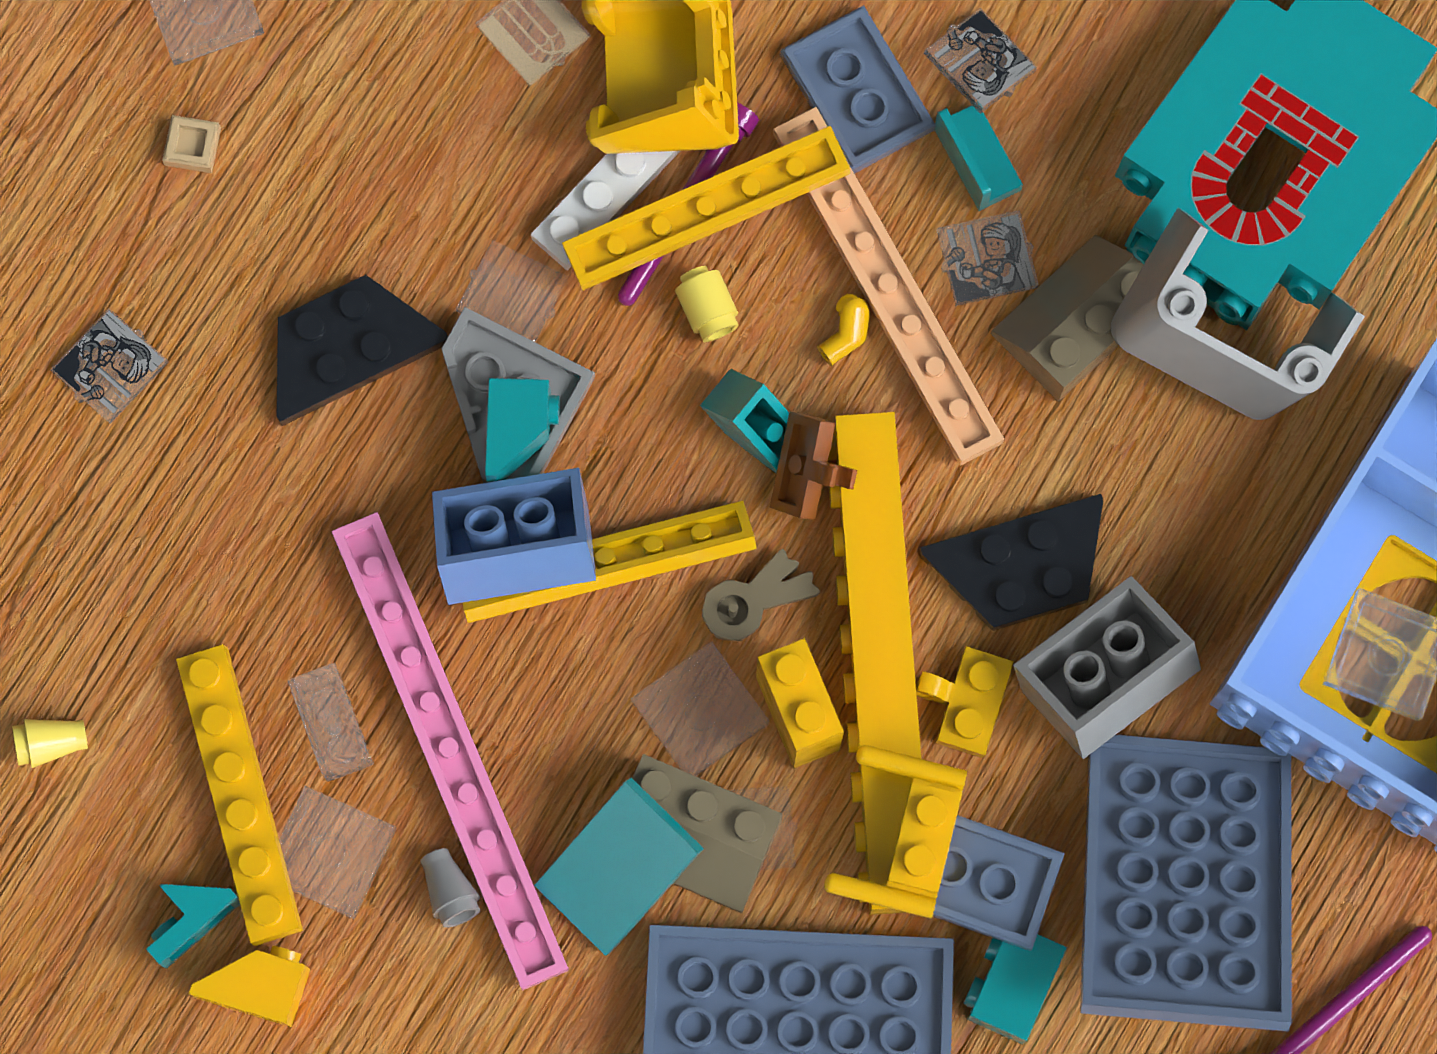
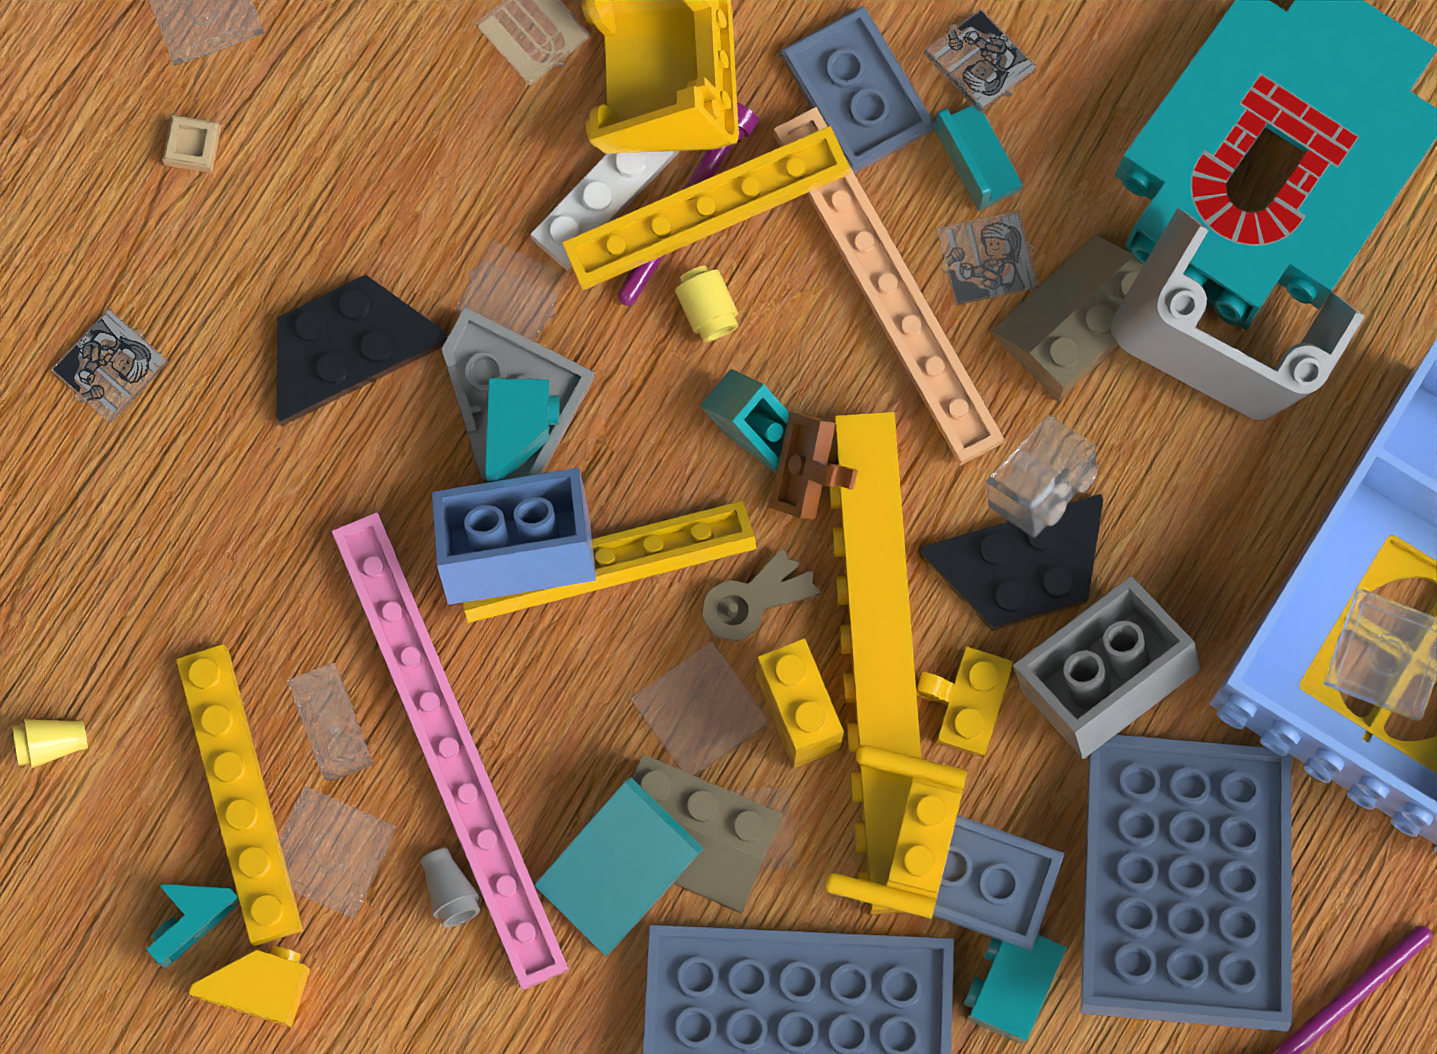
(852, 331): yellow arm -> none
(1042, 476): none -> clear brick

